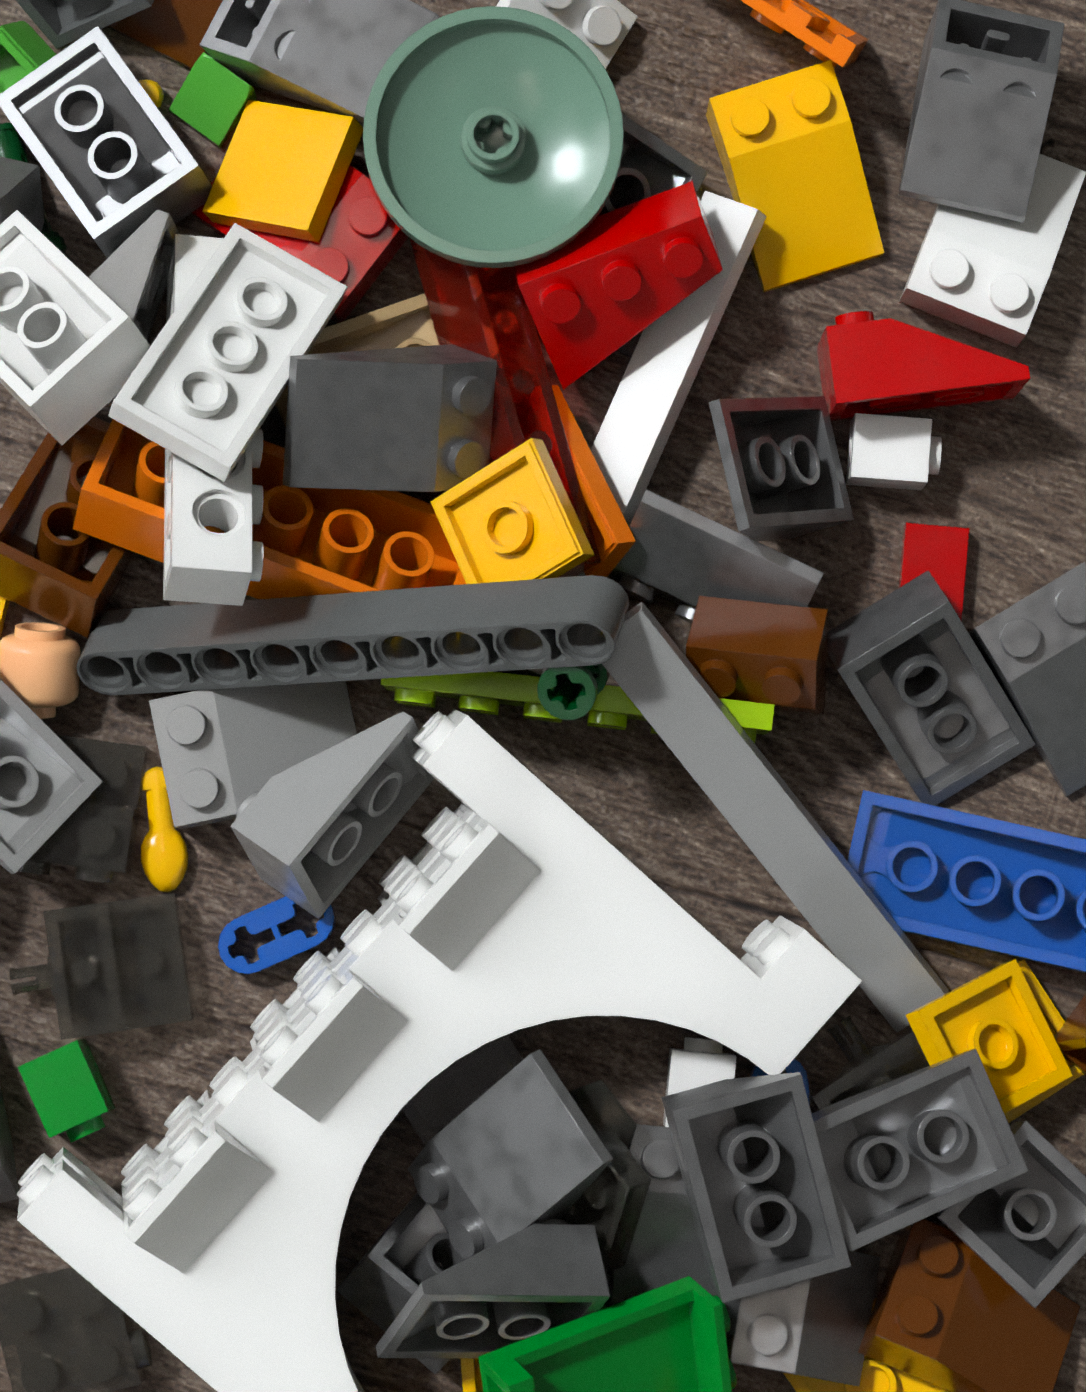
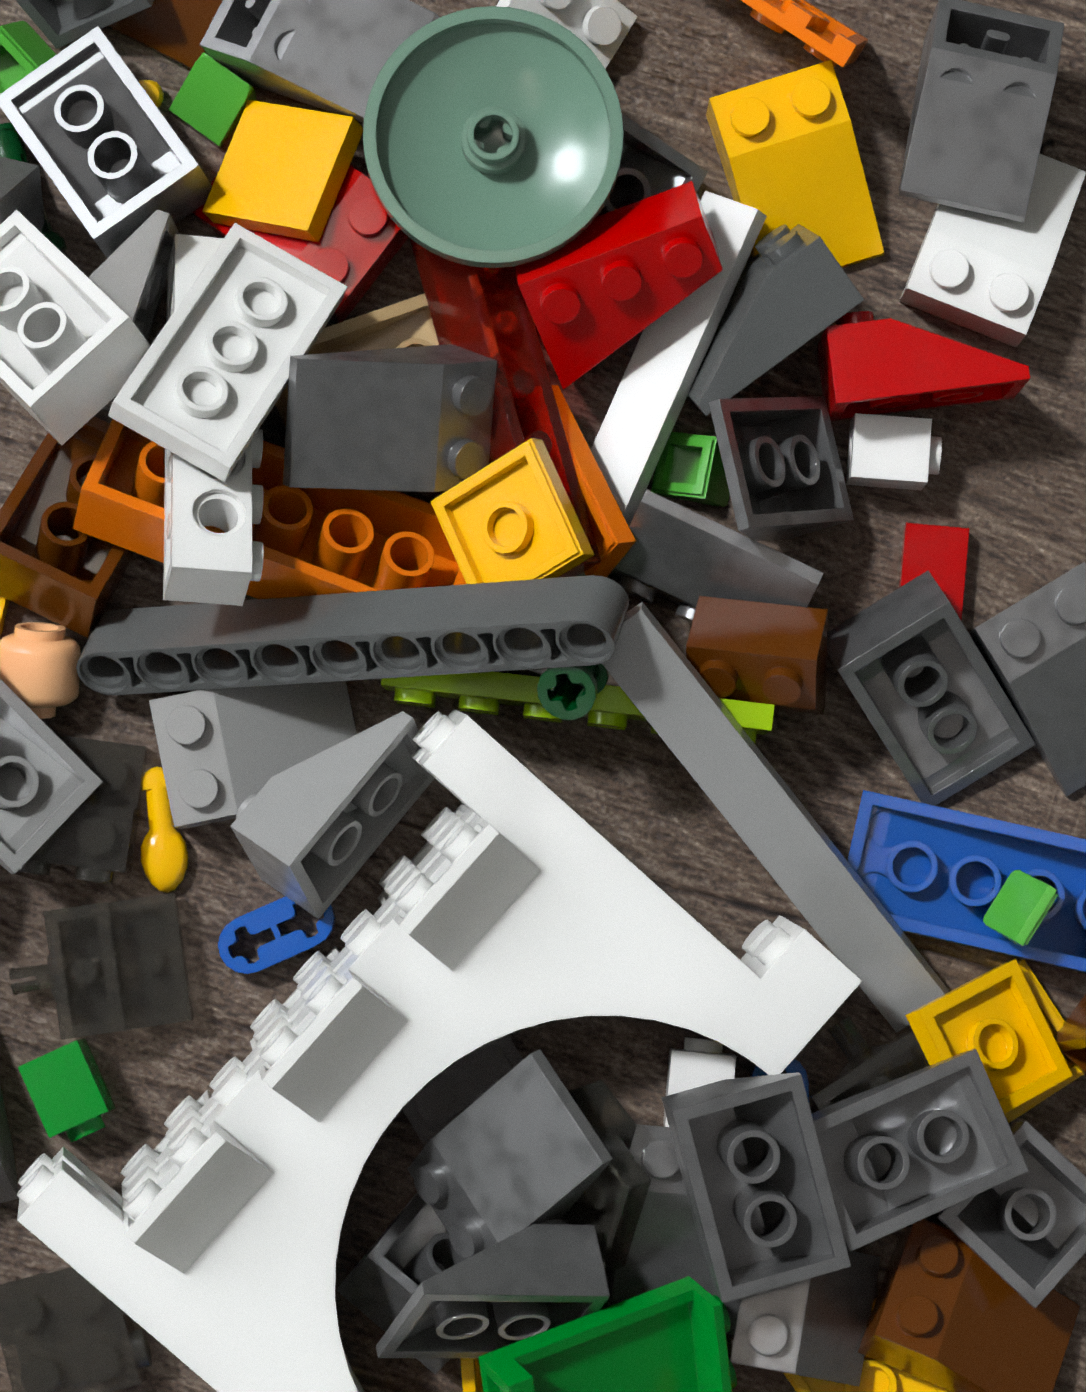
(691, 470): none -> bright green slope
(776, 307): none -> dark grey slope
(1020, 907): none -> bright green slope

